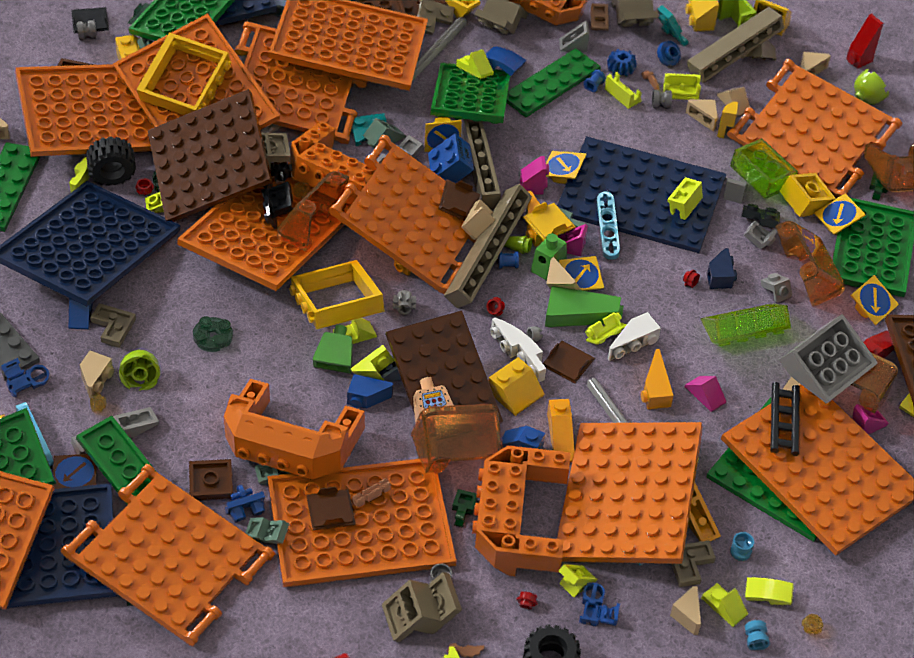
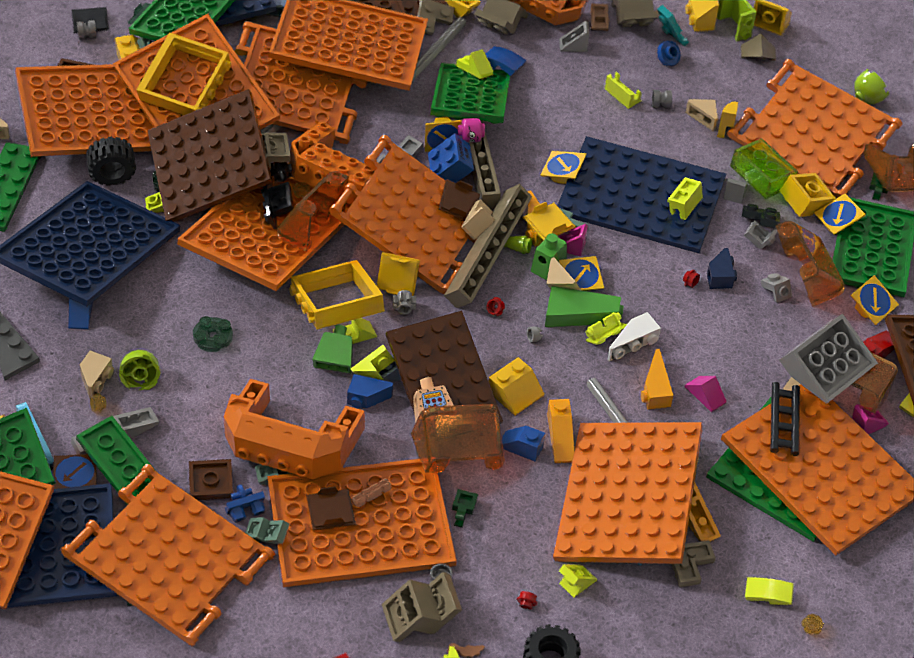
(21, 381): blue piece -> none
(81, 175): neon yellow slope -> none
(116, 322): dark tan plate -> none
(144, 186): red plate -> none
(361, 125): teal wing -> none
(381, 128): sand green slope -> none
(397, 273): none -> yellow piece
(471, 130): none -> dark pink head
(502, 507): orange wedge -> none
(508, 260): blue bush -> none
(518, 344): white slope -> none
(534, 176): dark pink slope -> none
(551, 82): green plate -> none
(568, 361): reddish brown piece -> none
(592, 83): blue bush -> none
(598, 612): blue piece -> none
(608, 225): medium azure beam -> none
(622, 62): blue gear -> none
(653, 81): nougat piece -> none
(682, 85): neon yellow hinge -> none
(687, 611): tan slope -> none
(726, 604): neon yellow slope -> none
(735, 95): tan slope -> none
(736, 44): dark tan brick -> none
(742, 546): dark azure wheel -> none
(747, 323): clear neon green slope -> none
(756, 634): dark azure wheel -> none
(815, 62): tan slope -> none
(865, 43): red slope -> none

